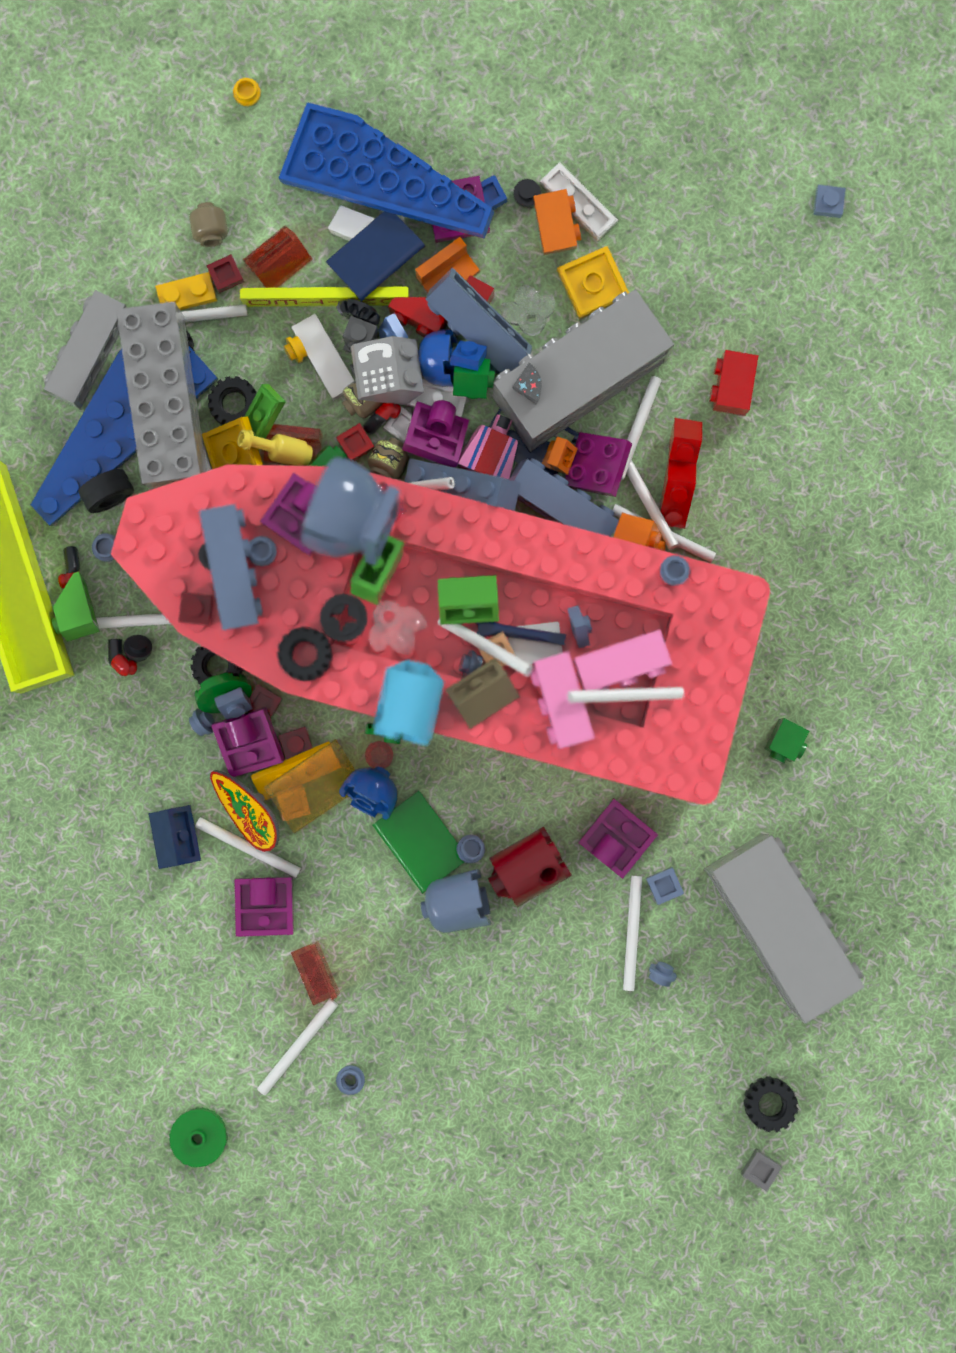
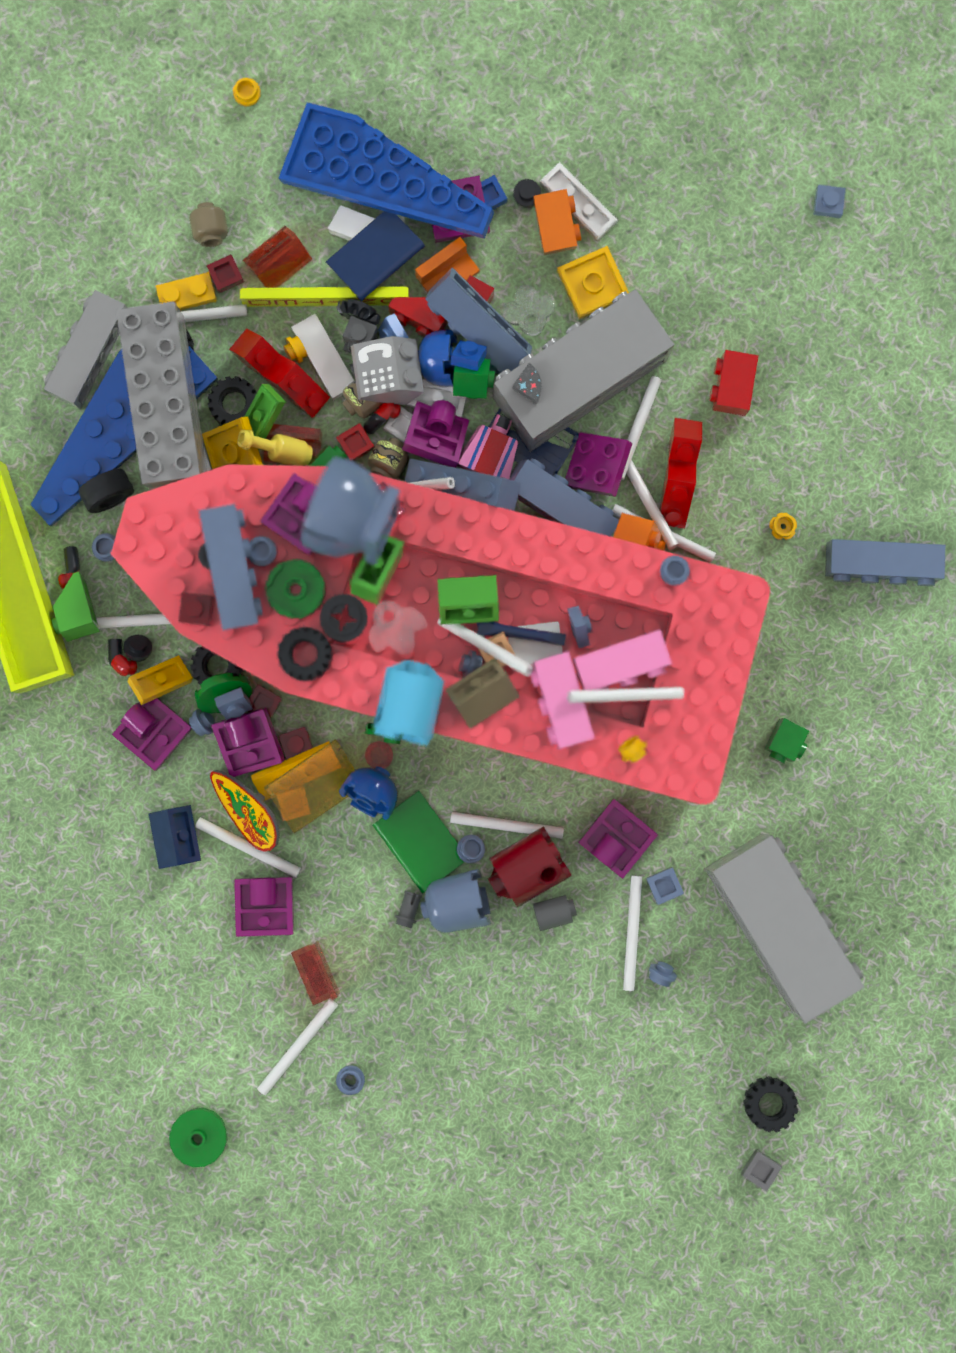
(152, 732): none -> magenta plate
(160, 680): none -> yellow plate
(280, 372): none -> red arch
(293, 573): none -> green plate
(408, 909): none -> dark grey pin
(504, 824): none -> white piece
(554, 912): none -> dark grey brick
(559, 455): orange bracket -> none
(632, 749): none -> yellow plate
(788, 521): none -> yellow plate
(885, 561): none -> sand blue brick

